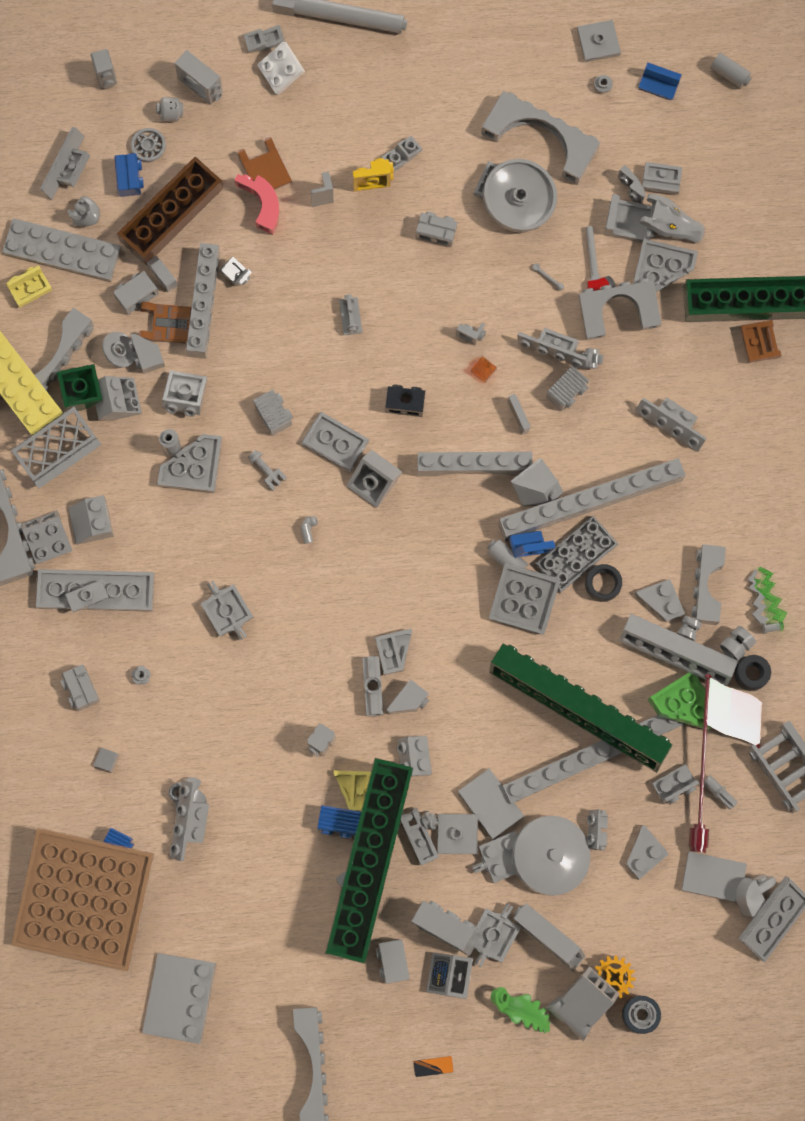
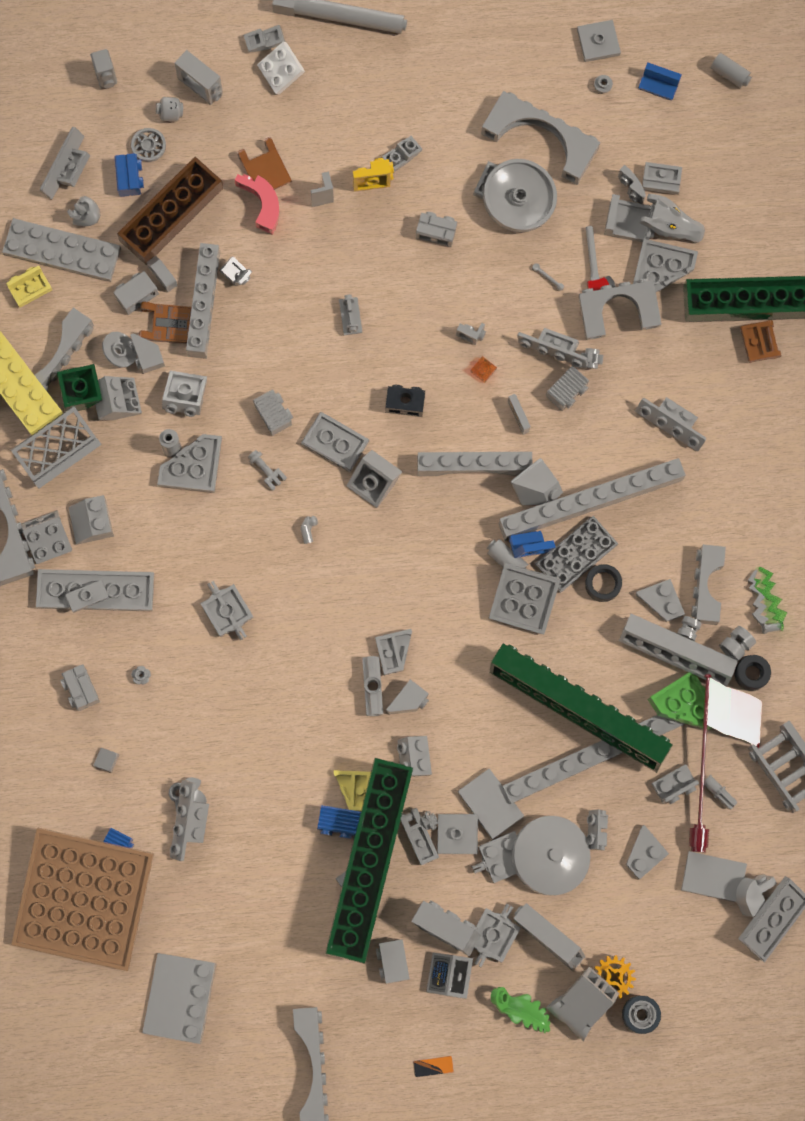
(320, 740): light grey brick -> none

